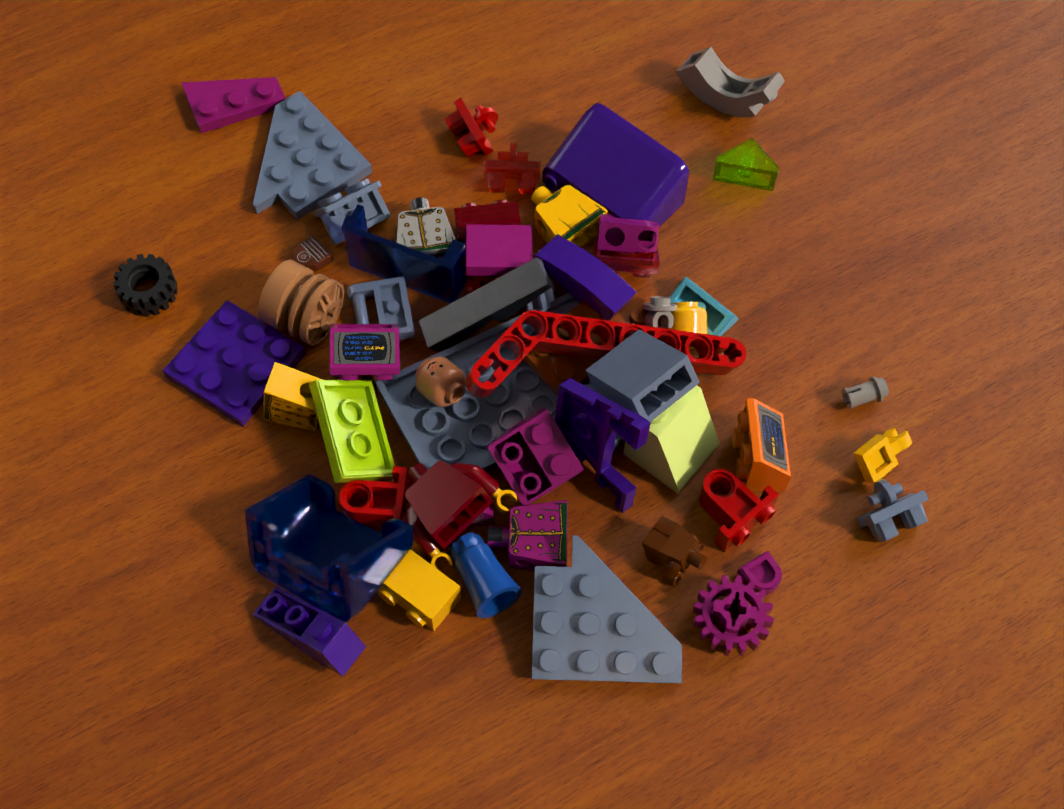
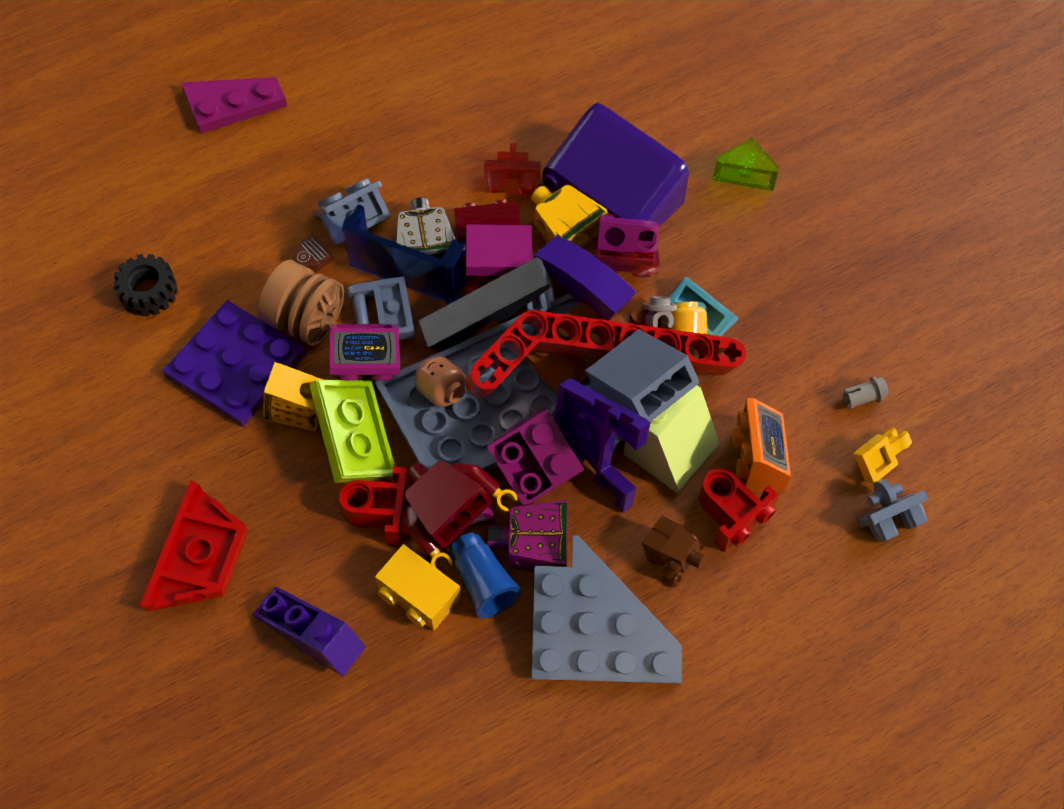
(196, 554): none -> red wing
(305, 159): sand blue wing -> none
(320, 552): clear blue windscreen -> none
(475, 139): red hips -> none
(718, 614): magenta gear -> none
(725, 90): light grey arch -> none
(763, 571): magenta tile -> none

